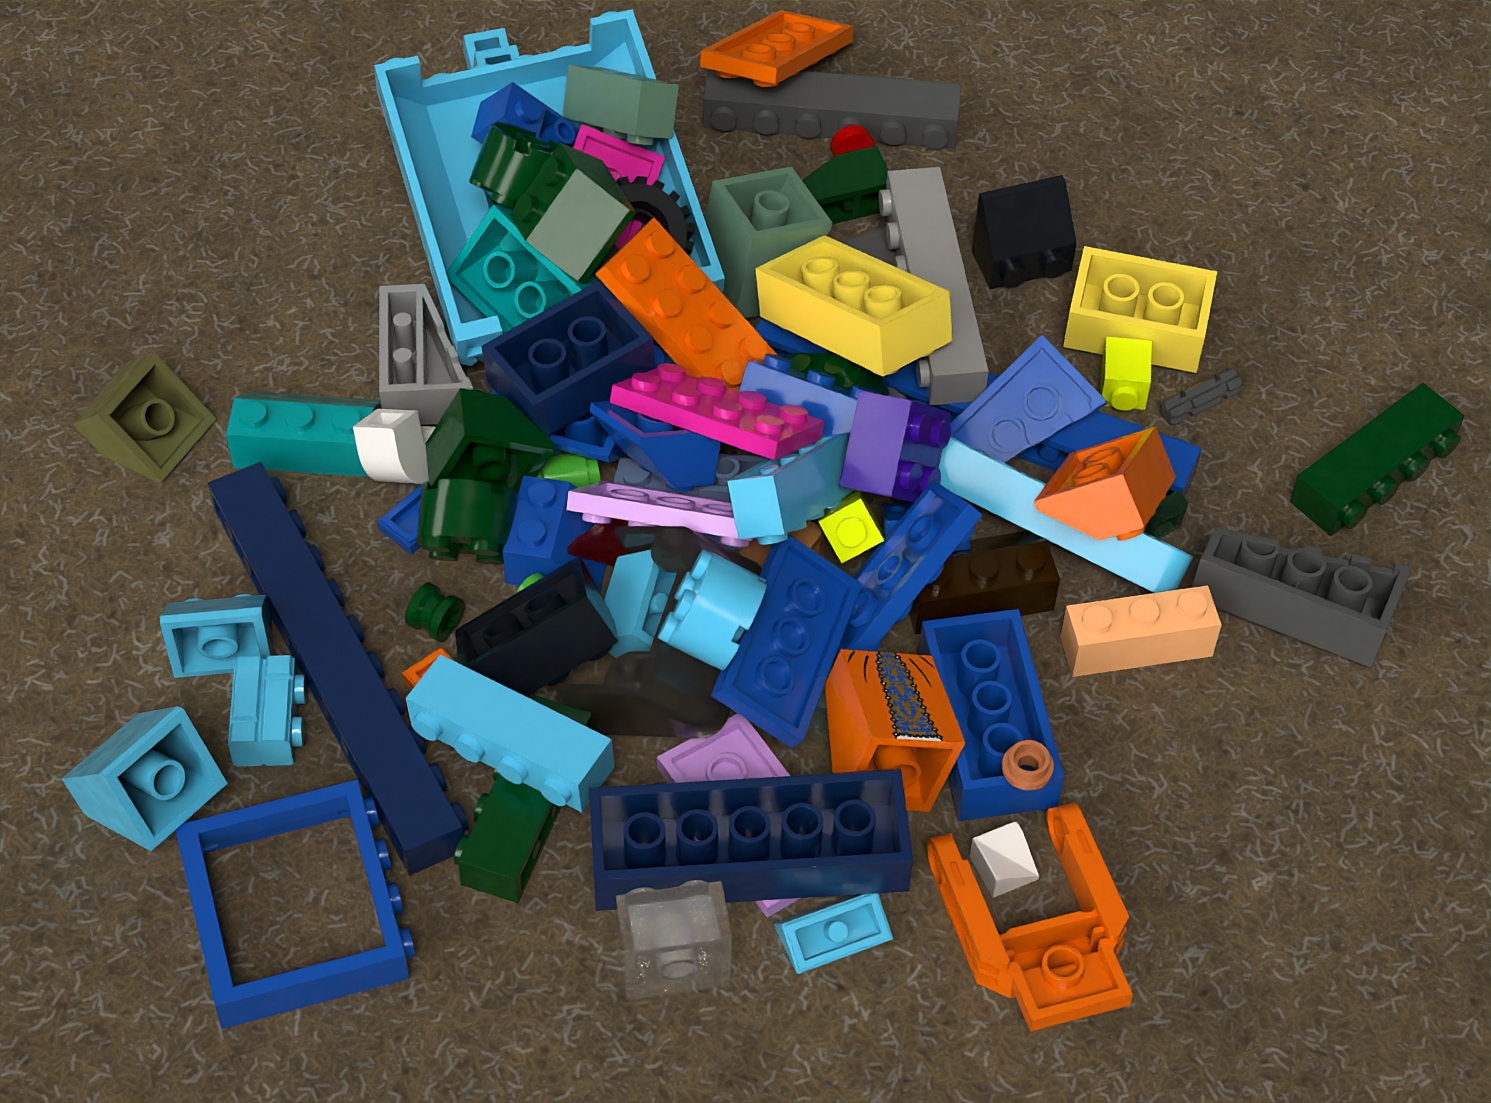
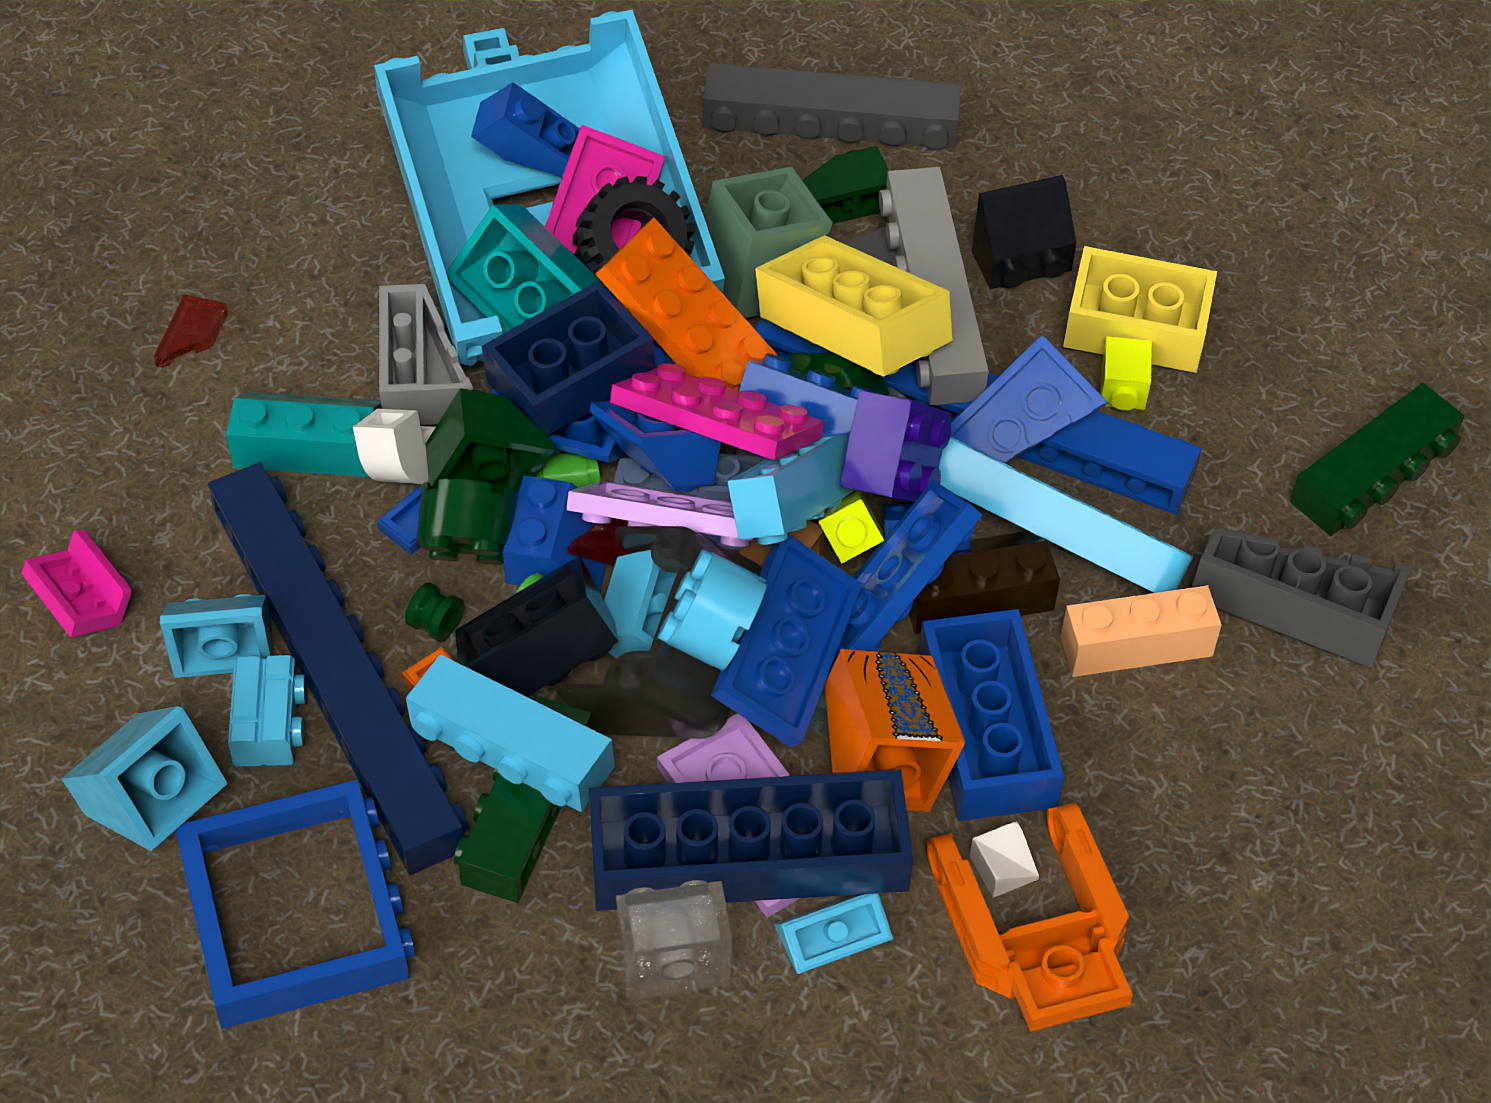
(79, 586): none -> dark pink bracket
(145, 418): olive slope -> none
(191, 328): none -> clear red tile
(509, 162): dark green brick -> none
(573, 212): slope -> none
(620, 103): sand green brick -> none
(776, 47): orange plate -> none
(851, 138): red tile -> none
(1032, 754): nougat plate -> none
(1110, 486): orange slope -> none
(1168, 515): clear green tile -> none
(1201, 396): dark grey axle -> none

